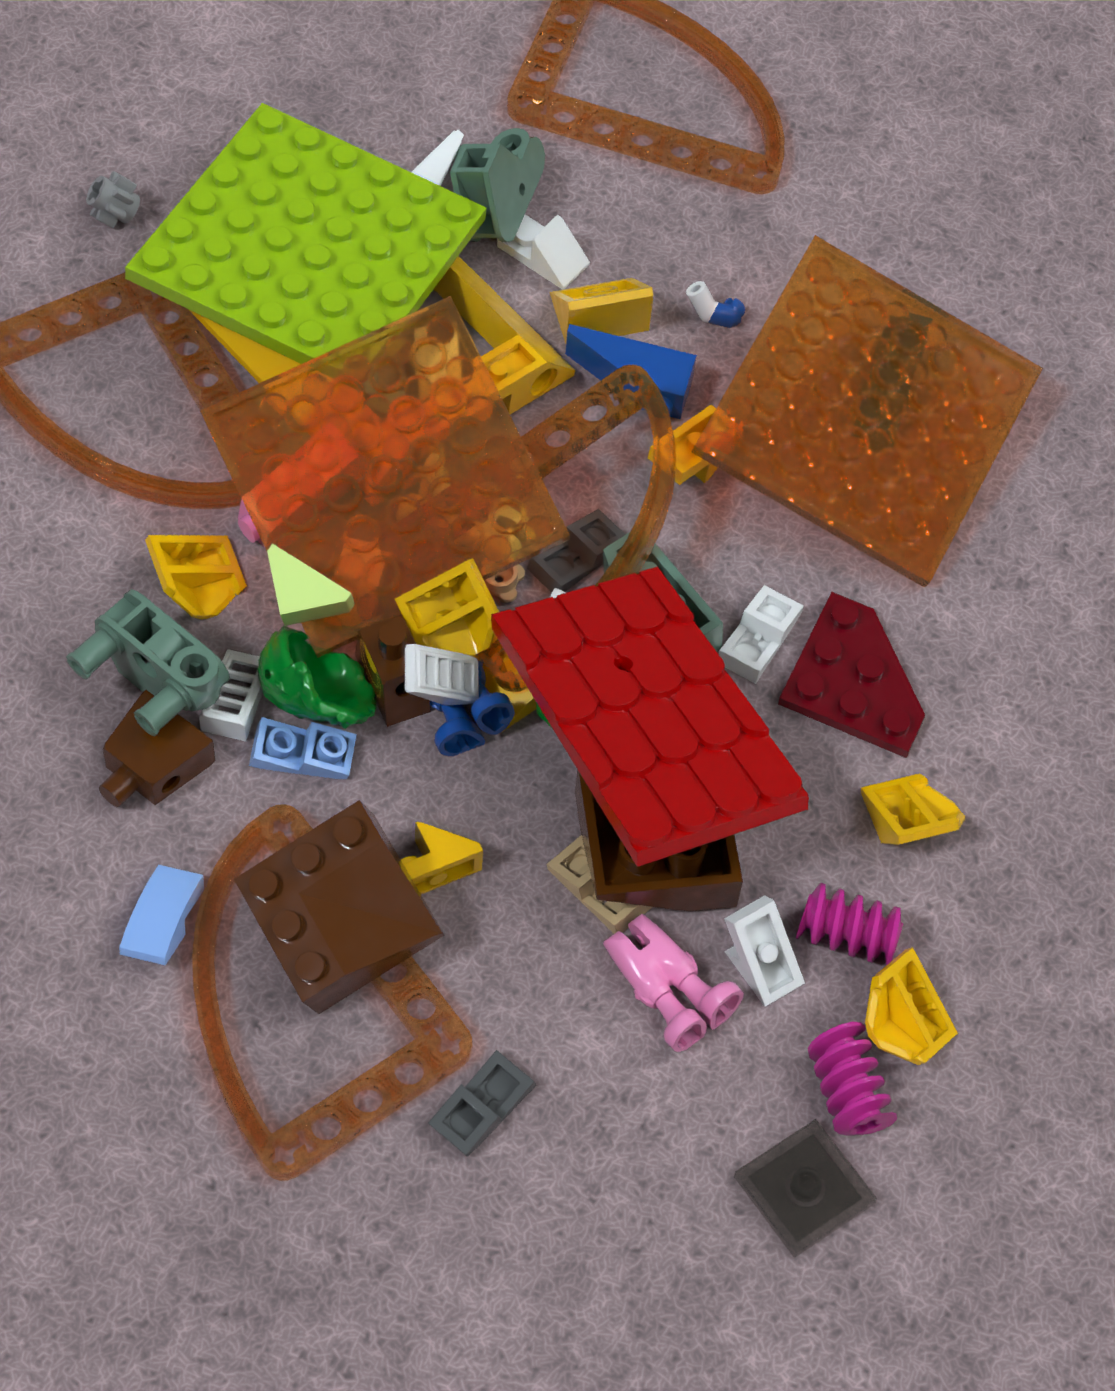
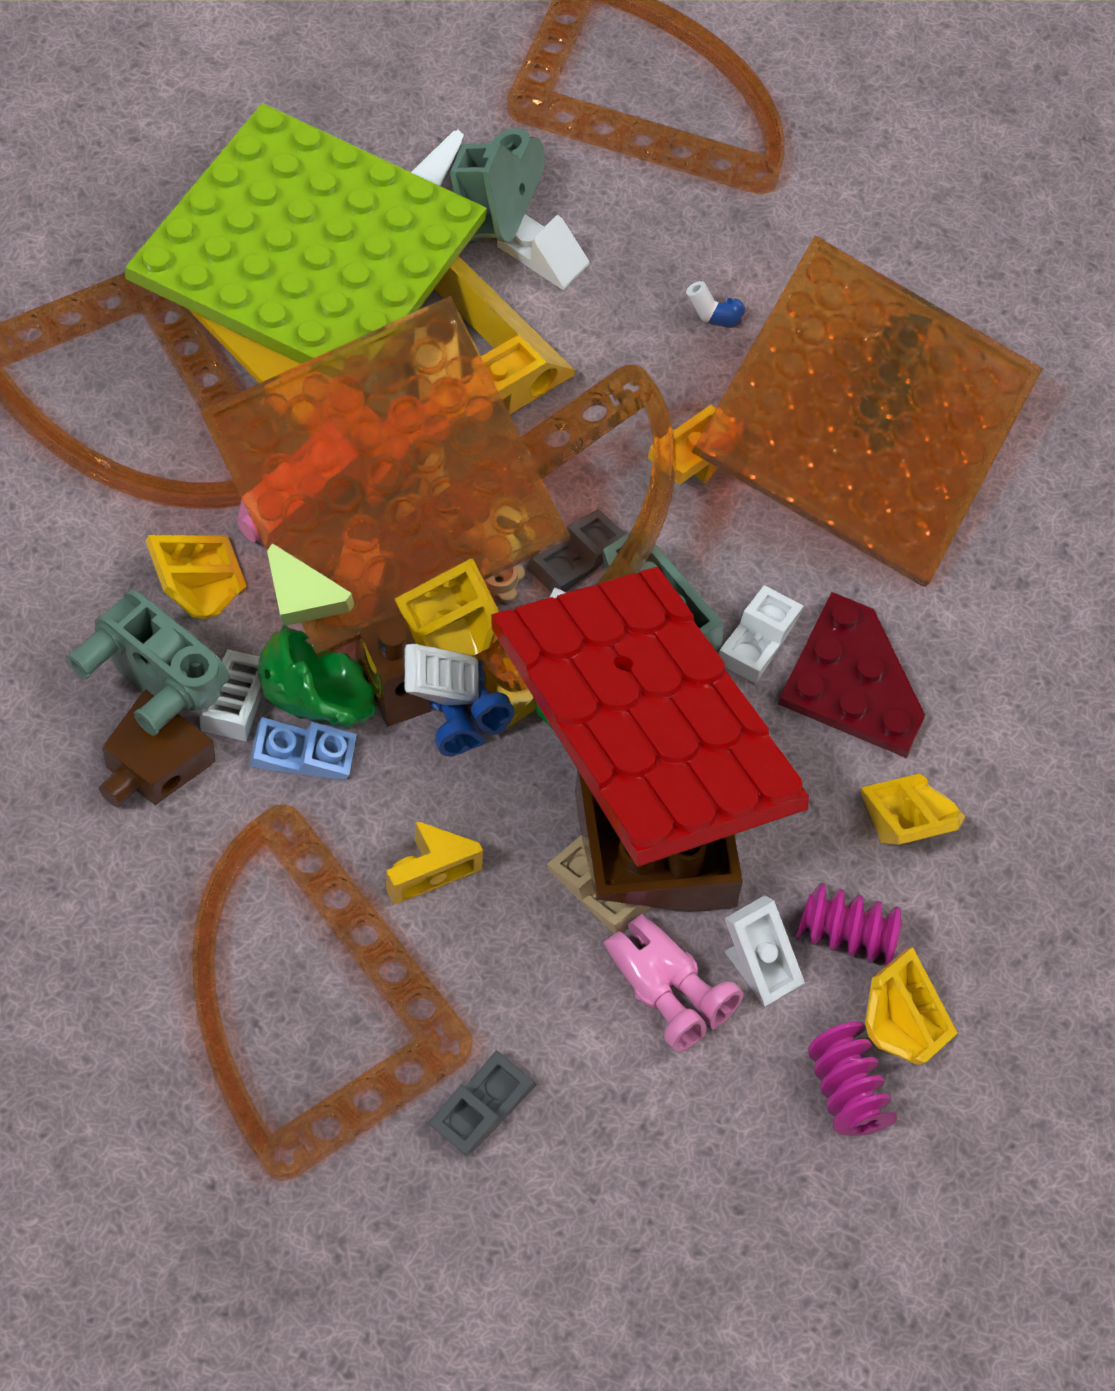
(113, 199): light grey gear -> none
(160, 915): light blue slope -> none
(338, 907): reddish brown slope -> none
(605, 353): blue slope -> none
(607, 307): yellow slope -> none
(805, 1188): clear smoke plate -> none

